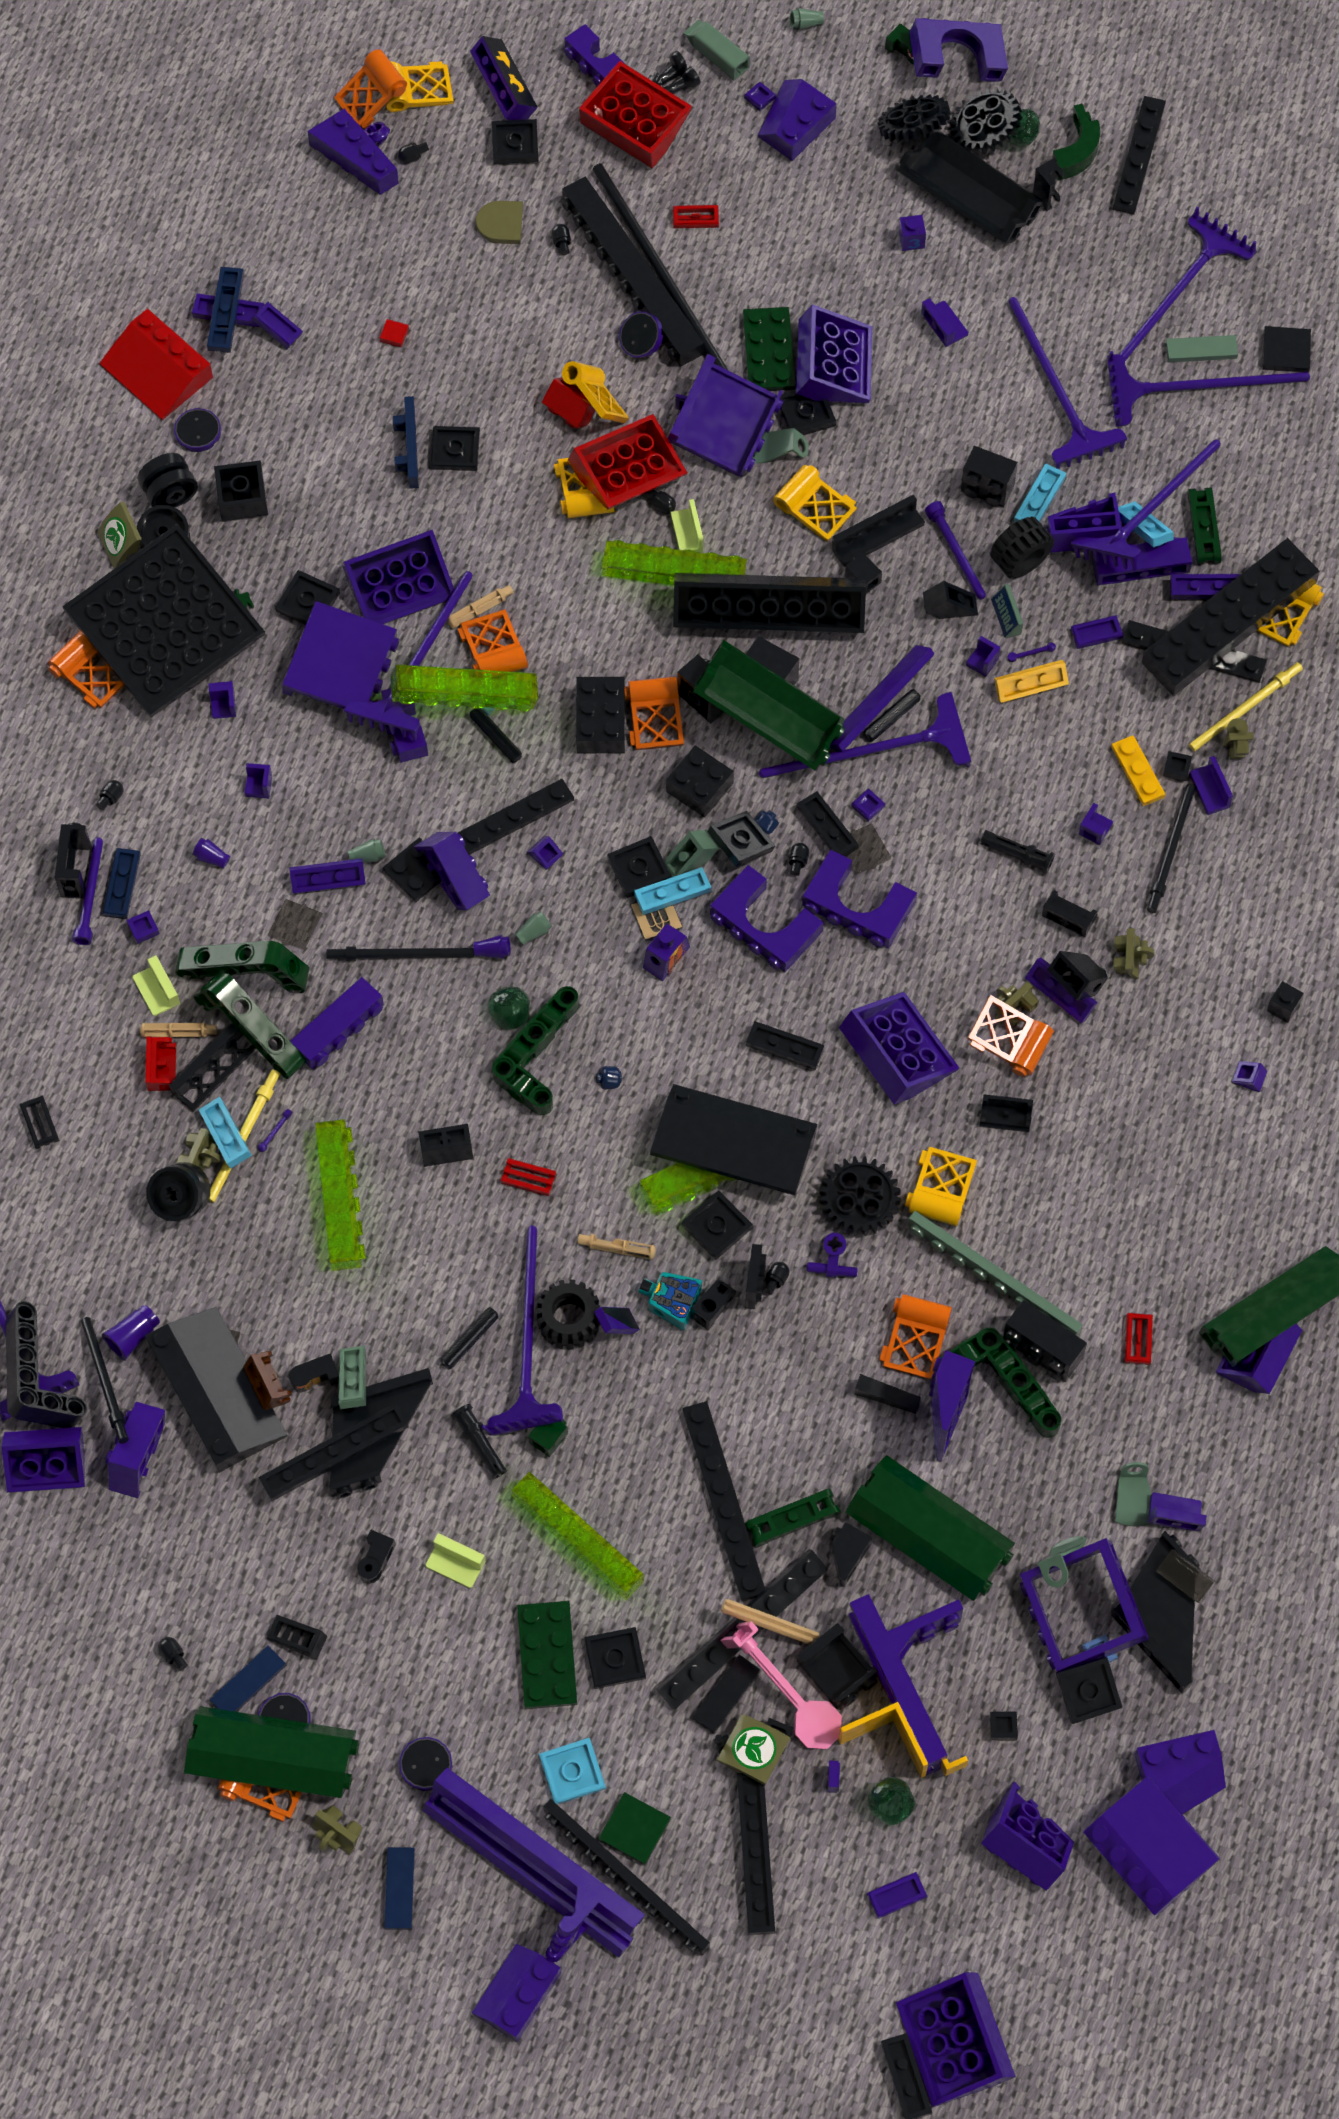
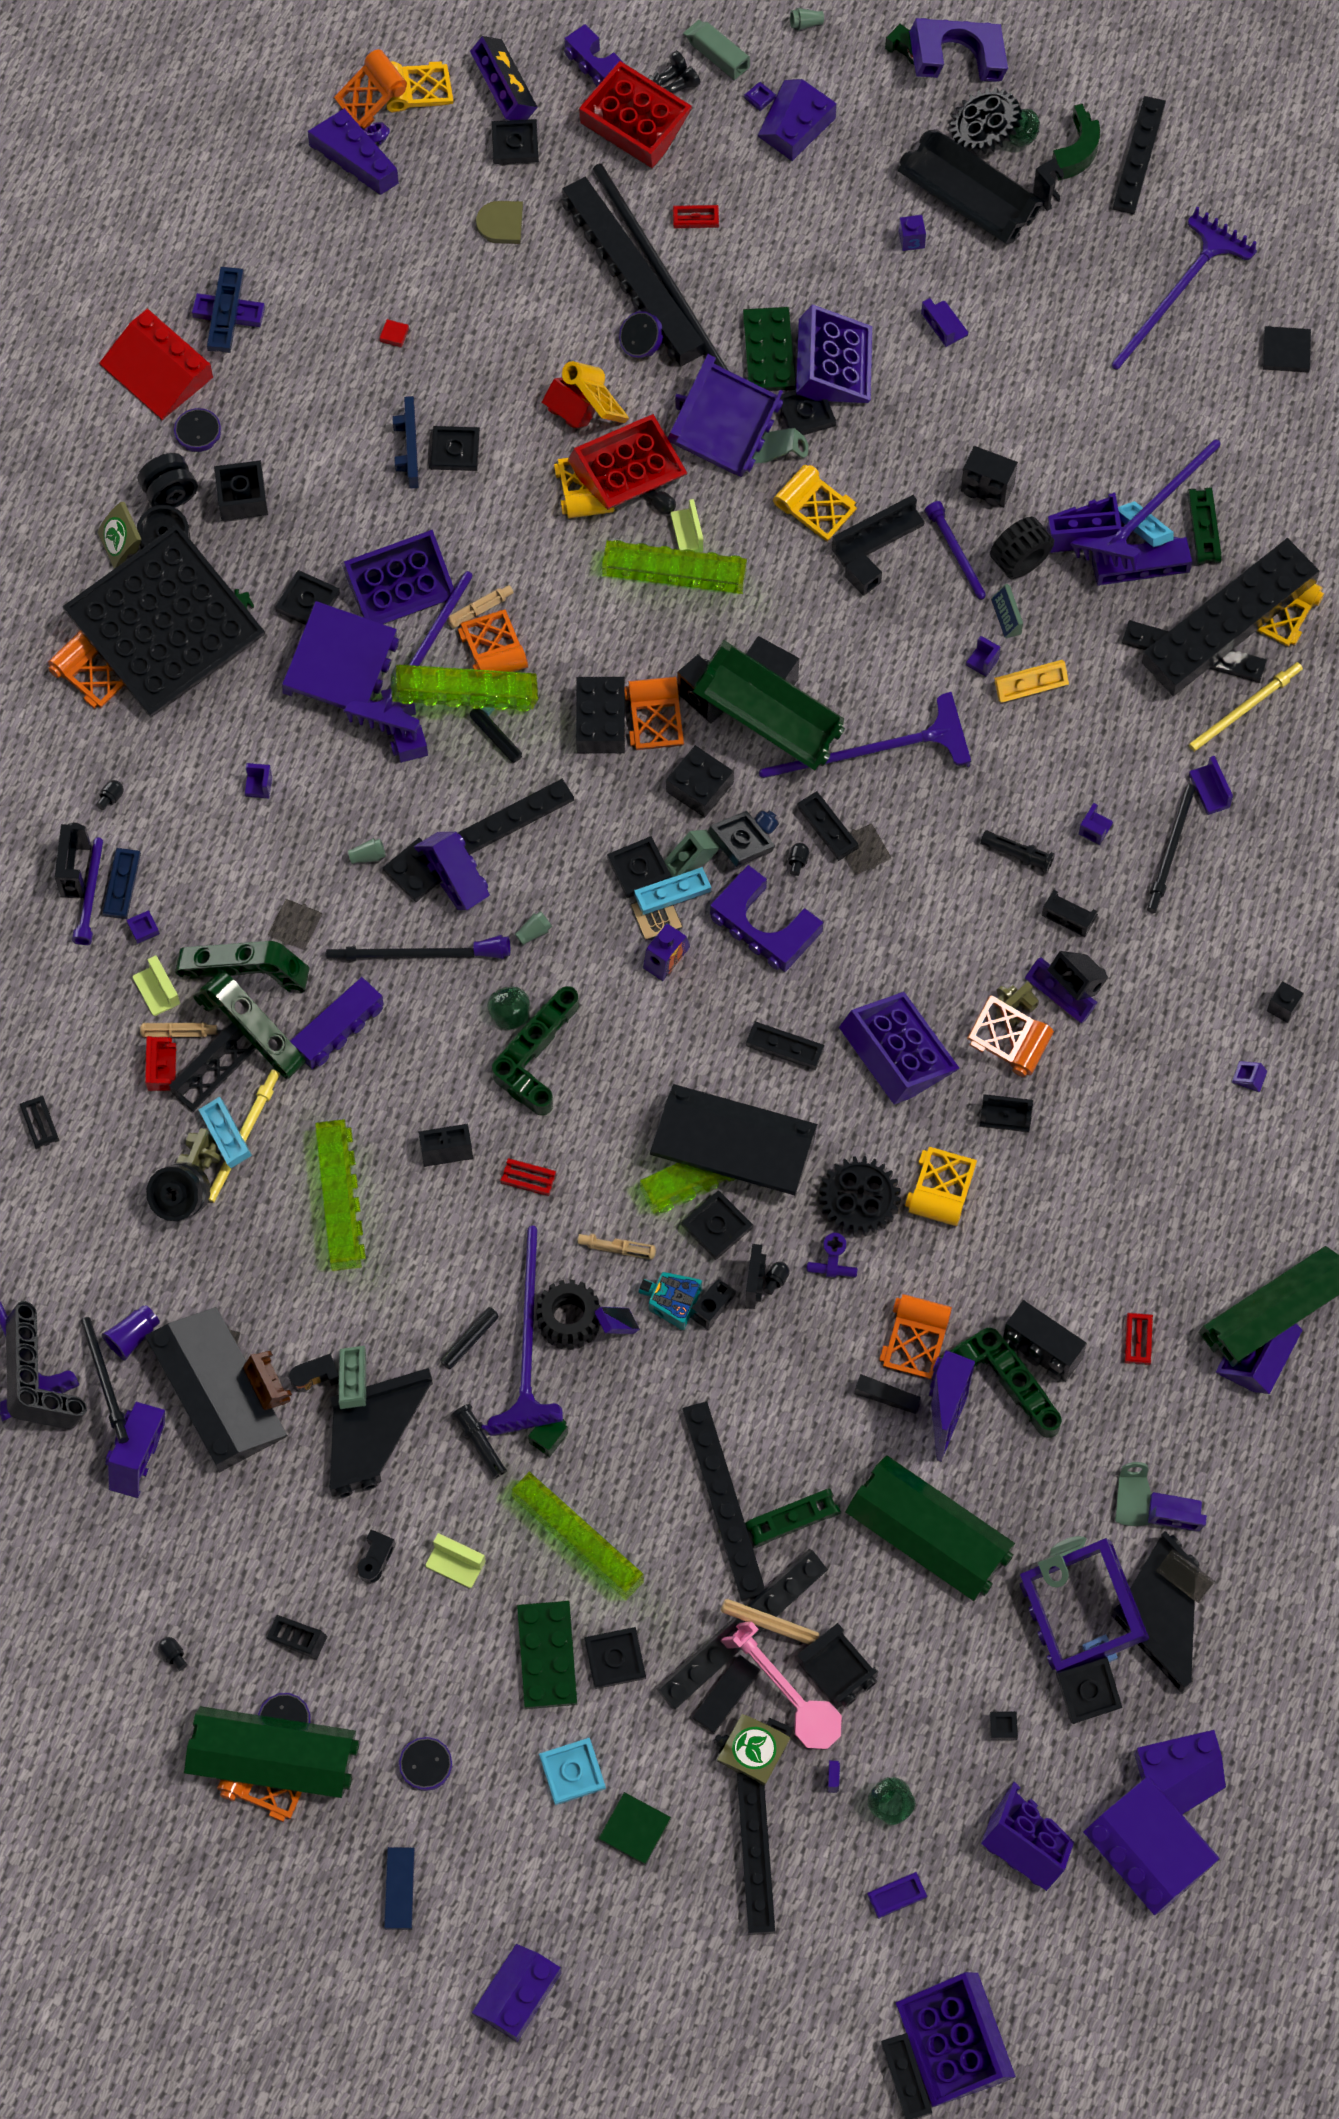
(44, 1459): dark purple slope -> none
(210, 853): dark purple cone -> none
(222, 699): dark purple panel -> none
(249, 1681): dark blue tile -> none
(262, 1147): dark purple hinge -> none
(277, 325): dark purple tile -> none
(327, 875): dark purple plate -> none
(333, 1452): black plate -> none
(333, 1833): olive hips -> none
(411, 152): black cylinder -> none
(536, 1866): dark purple piece -> none
(545, 852): dark purple slope -> none
(561, 238): black cylinder -> none
(609, 1077): dark blue piece -> none
(633, 1885): black plate -> none
(769, 602): black brick -> none
(848, 1550): black slope -> none
(868, 805): dark purple tile -> none
(877, 925): dark purple arch -> none
(882, 695): dark purple tile -> none
(892, 715): black axle -> none
(906, 1710): dark purple piece -> none
(914, 118): black gear -> none
(949, 601): black slope -> none
(984, 1269): sand green plate -> none
(1012, 657): dark purple hinge -> none
(1041, 493): medium azure plate -> none
(1083, 439): dark purple piece -> none
(1096, 632): dark purple tile -> none
(1127, 390): dark purple piece -> none
(1134, 951): olive hips -> none
(1138, 770): yellow plate -> none
(1177, 766): black plate -> none
(1198, 585): dark purple plate -> none
(1201, 348): sand green tile -> none
(1238, 738): olive hips -> none

